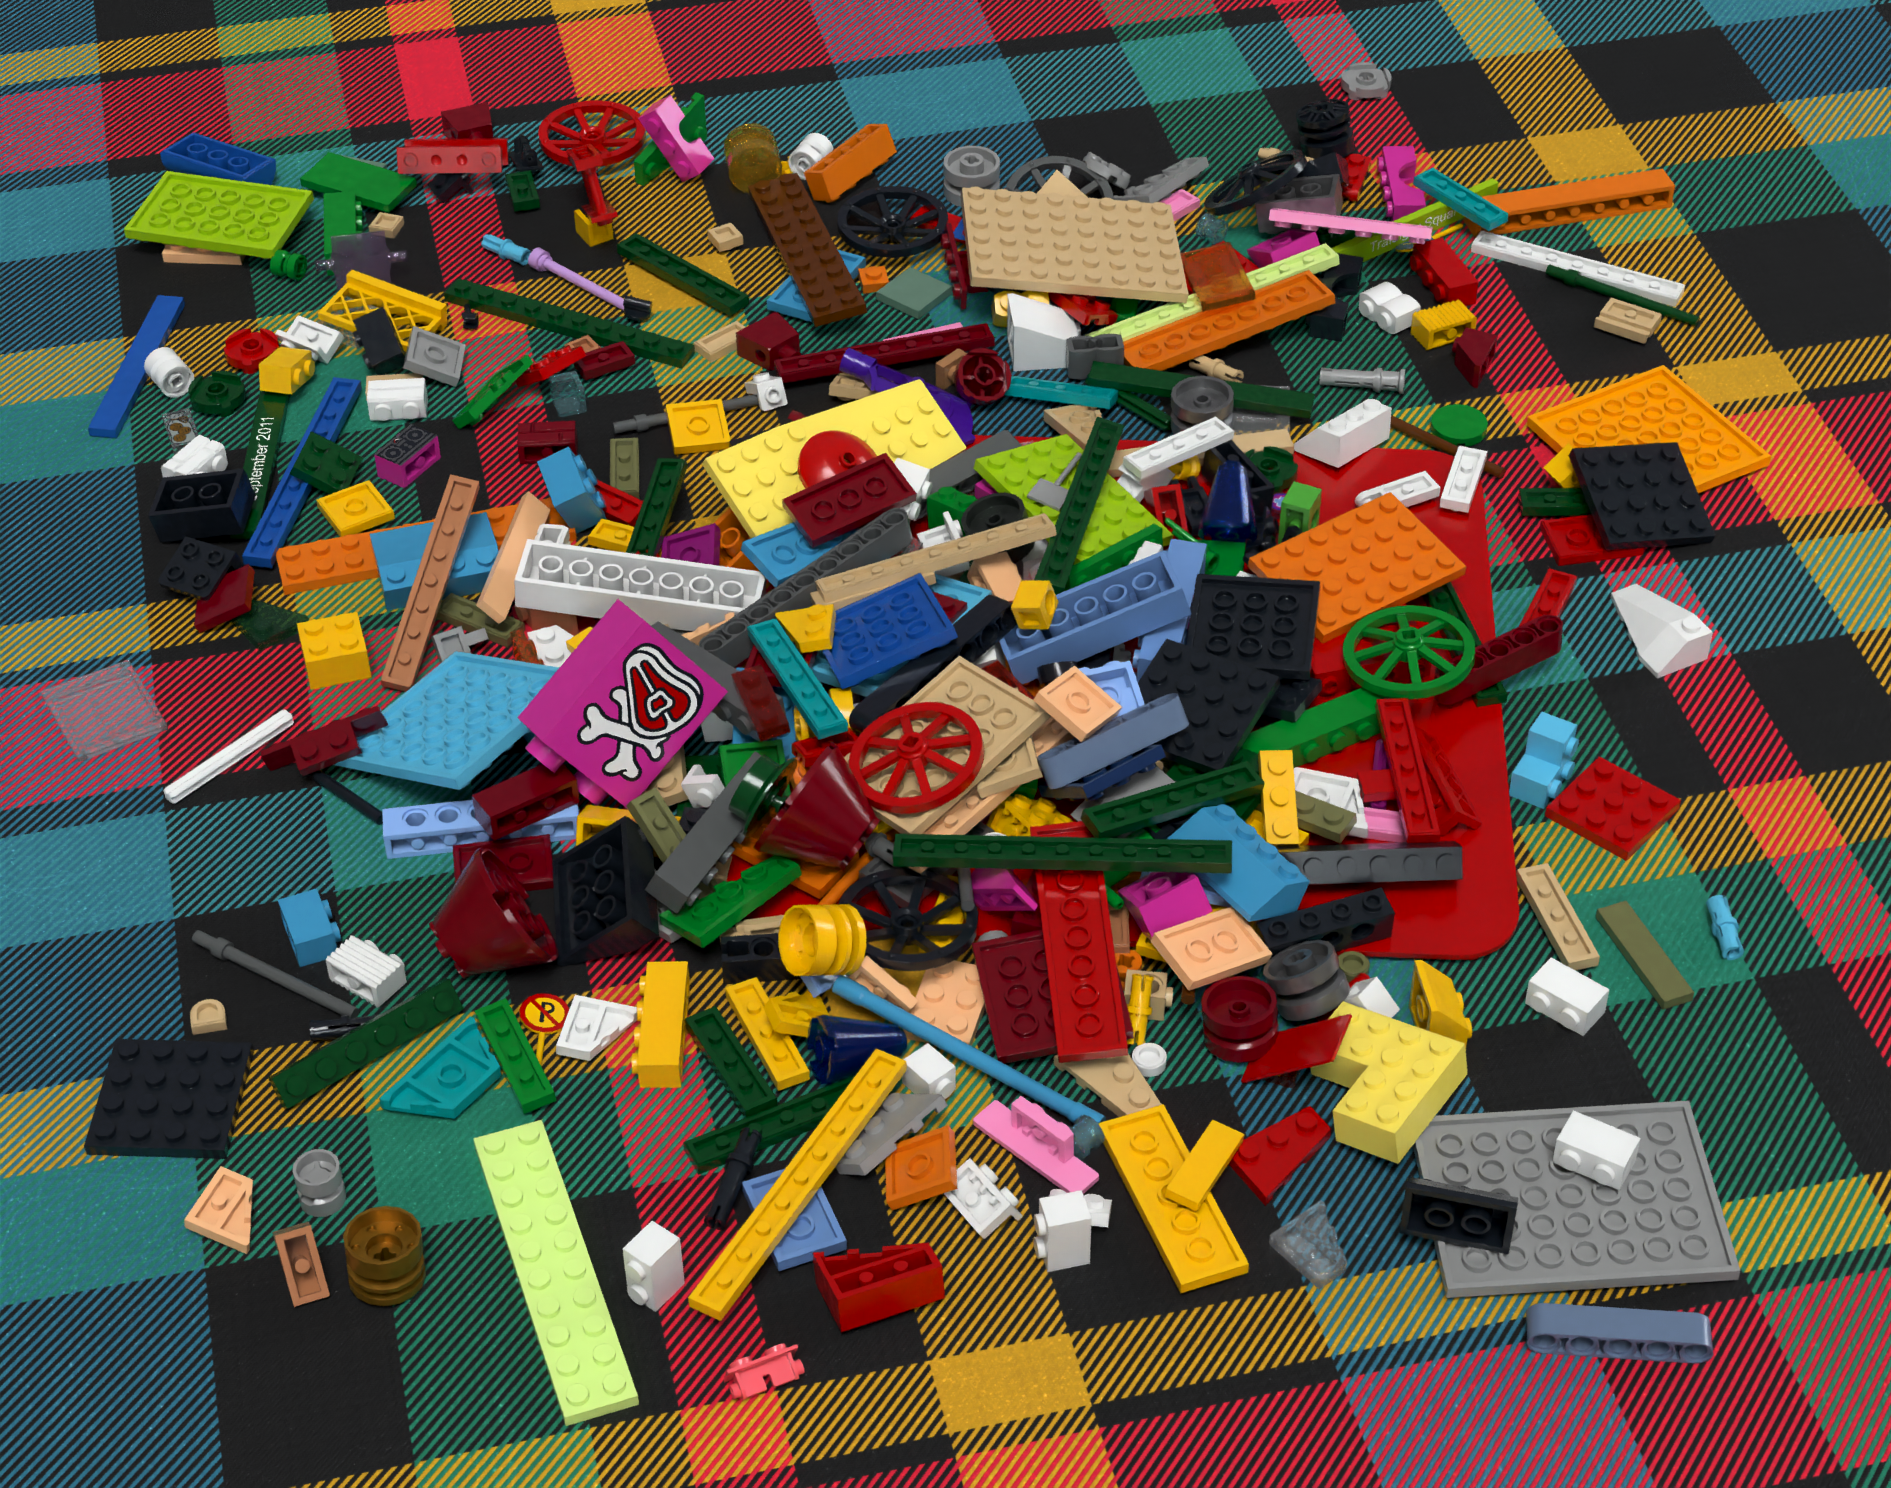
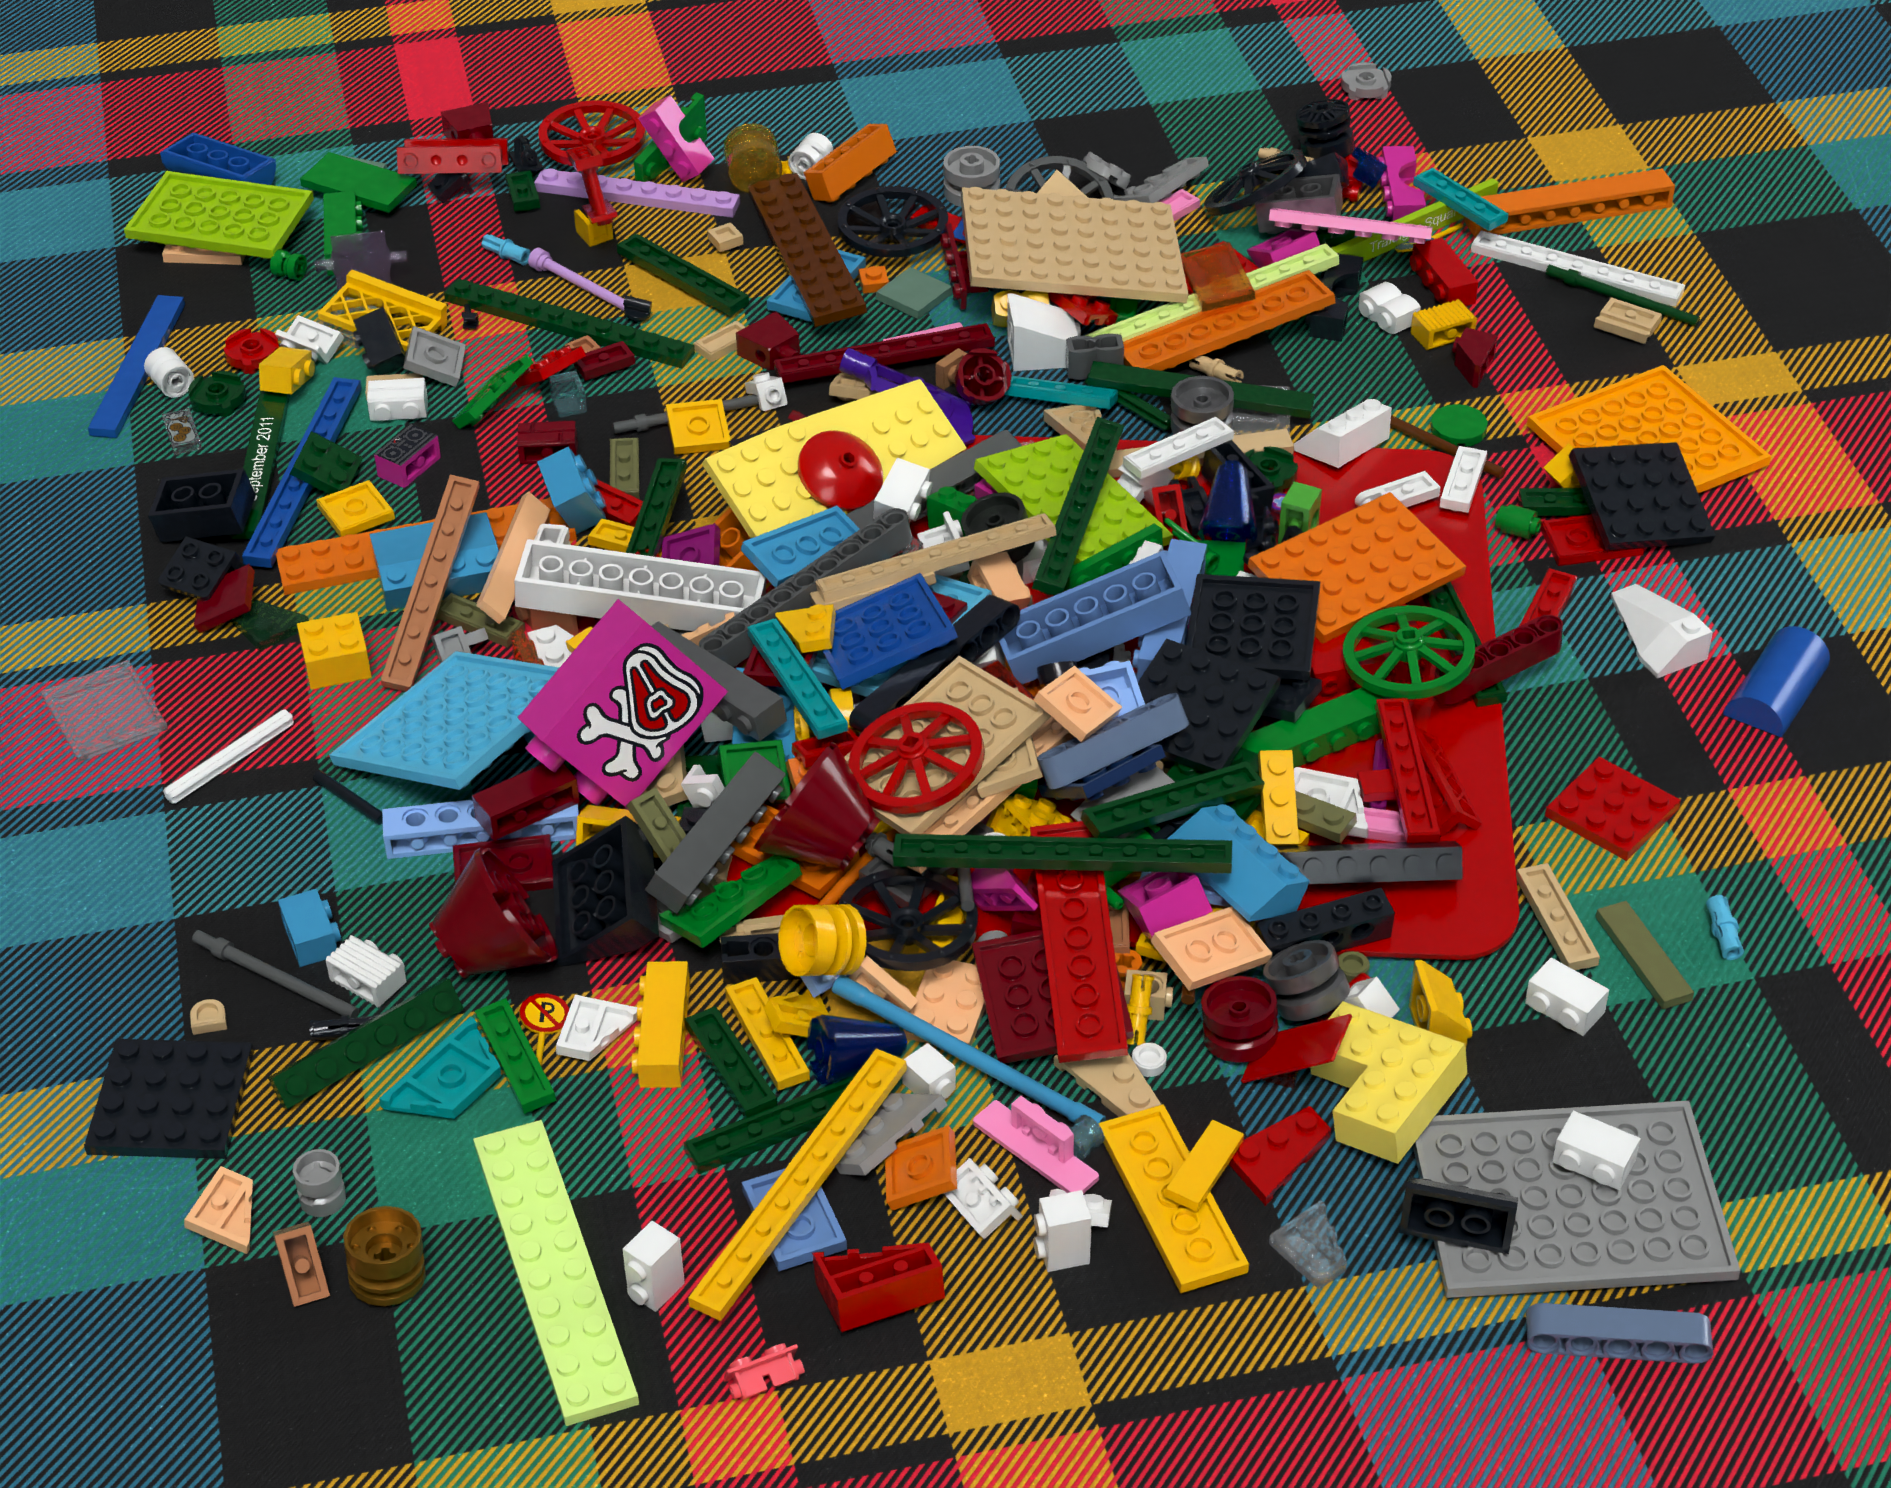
(197, 457): white brick -> none
(326, 744): dark red bracket -> none
(387, 222): tan tile -> none
(641, 193): none -> lavender plate
(738, 1165): black pin -> none
(760, 703): clear red plate -> none
(761, 792): dark green wheel -> none
(848, 500): dark red plate -> none
(1034, 604): yellow brick -> none
(1052, 493): light grey piece -> none
(1211, 228): clear light blue wheel -> none
(1368, 168): none -> clear blue bracket
(1375, 379): light grey pin -> none
(1518, 521): none -> green brick
(1545, 761): medium azure brick -> none
(1780, 680): none -> blue brick

